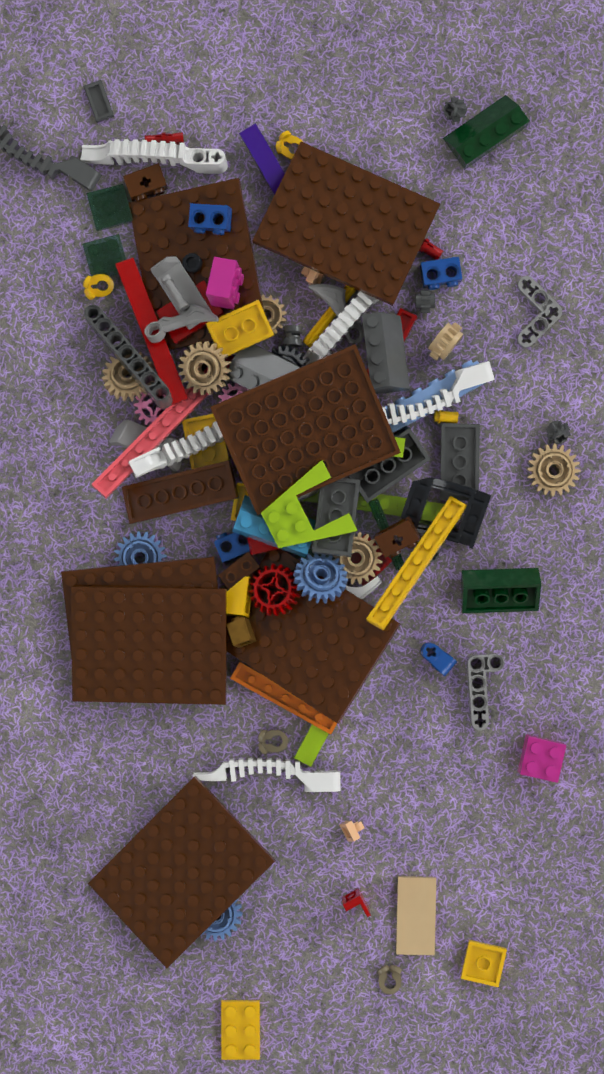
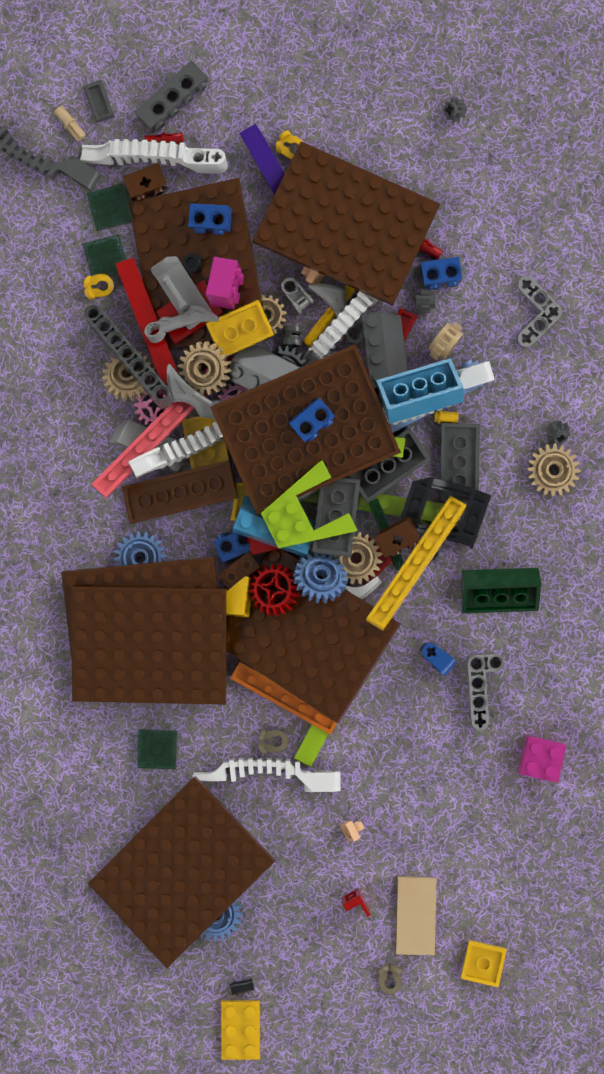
(69, 123): none -> tan axle
(157, 749): none -> clear green plate
(183, 392): none -> light grey piece
(189, 73): none -> dark grey brick
(241, 631): pearl gold brick -> none
(241, 986): none -> black pin
(296, 296): none -> light grey piece
(308, 415): none -> blue brick
(420, 390): none -> dark azure slope
(486, 131): dark green slope -> none

